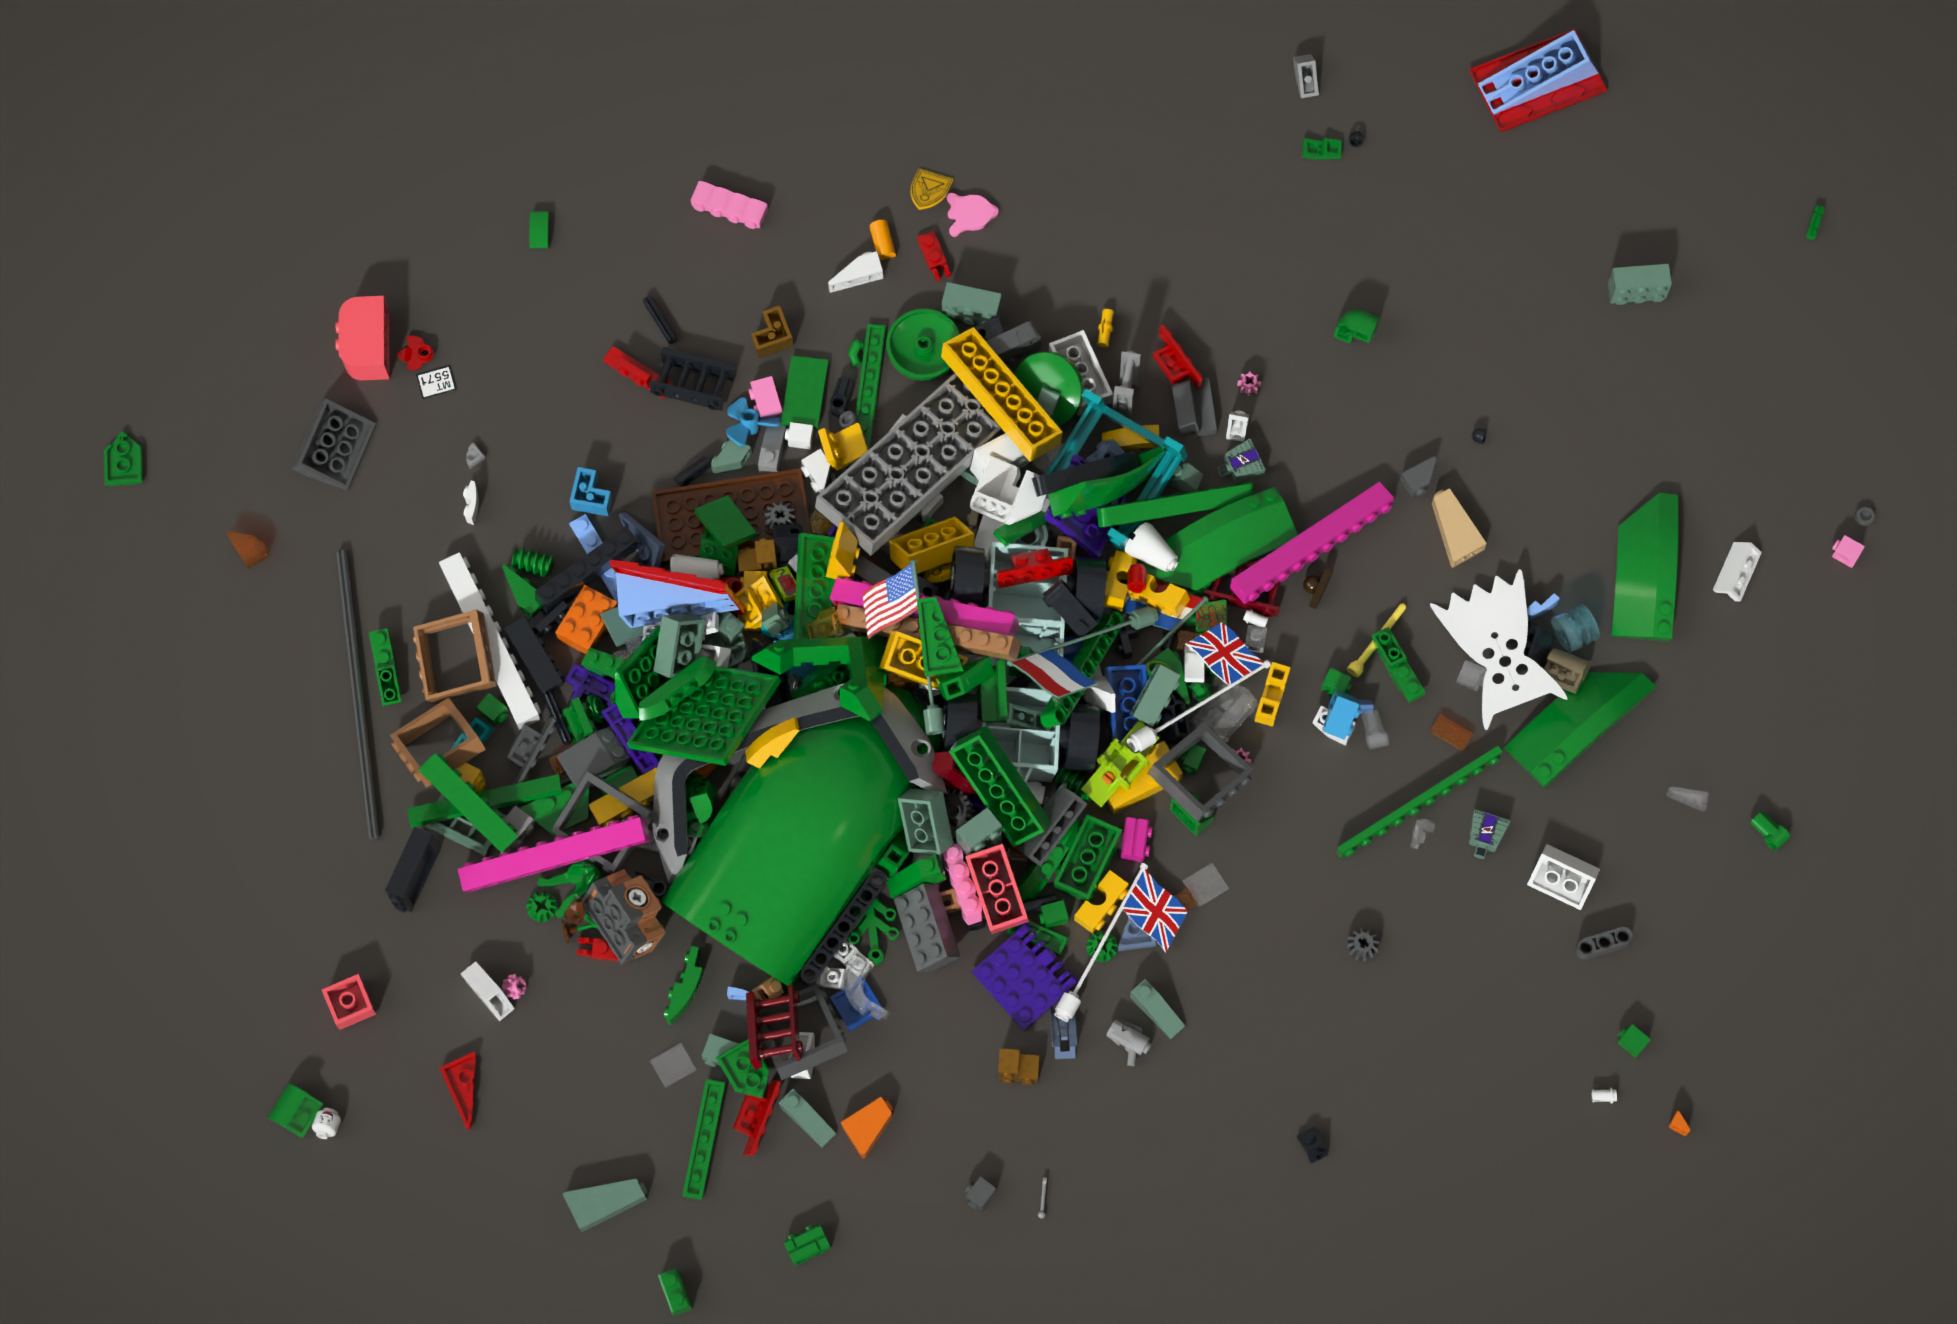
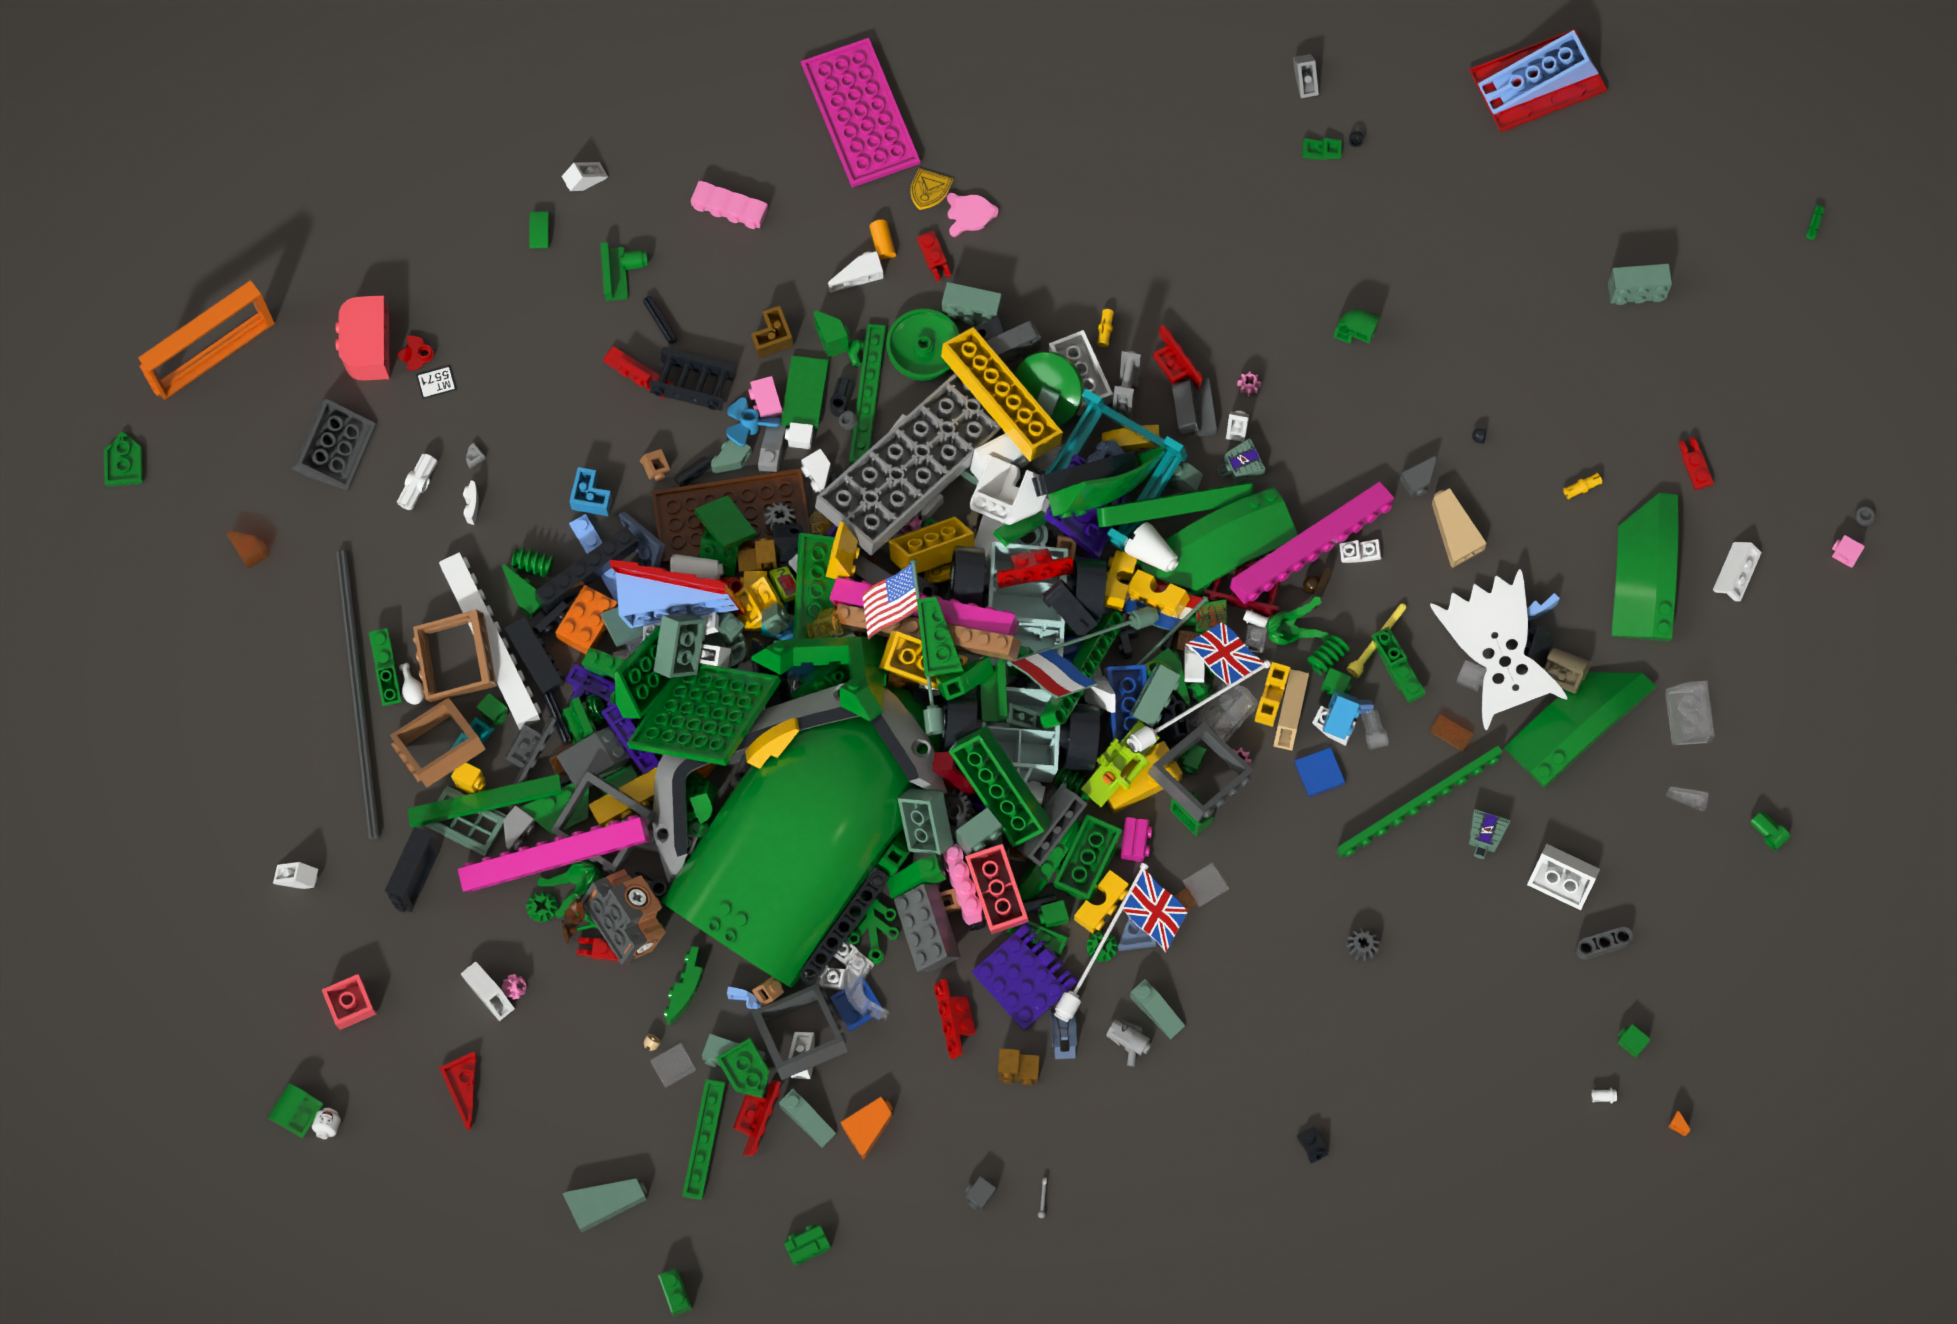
(196, 329): none -> orange door
(295, 875): none -> white slope
(411, 688): none -> white piece
(417, 482): none -> white piece
(467, 802): green brick -> none
(584, 175): none -> white slope
(613, 273): none -> green panel
(634, 259): none -> green brick
(652, 1042): none -> tan hinge
(657, 460): none -> medium nougat brick
(677, 688): green brick -> none
(755, 1021): dark red fence -> none
(831, 333): none -> green slope
(844, 446): yellow bracket -> none
(860, 112): none -> dark pink plate
(913, 525): none -> bright pink gear
(955, 1017): none -> red bracket
(1137, 578): red brick -> none
(1282, 628): none -> green hair
(1291, 709): none -> tan slope
(1319, 772): none -> blue tile
(1327, 653): none -> green piece
(1360, 552): none -> white slope
(1418, 835): clear bracket -> none
(1575, 628): clear light blue wheel -> none
(1582, 486): none -> yellow pin
(1690, 713): none -> clear slope
(1695, 465): none -> red hinge

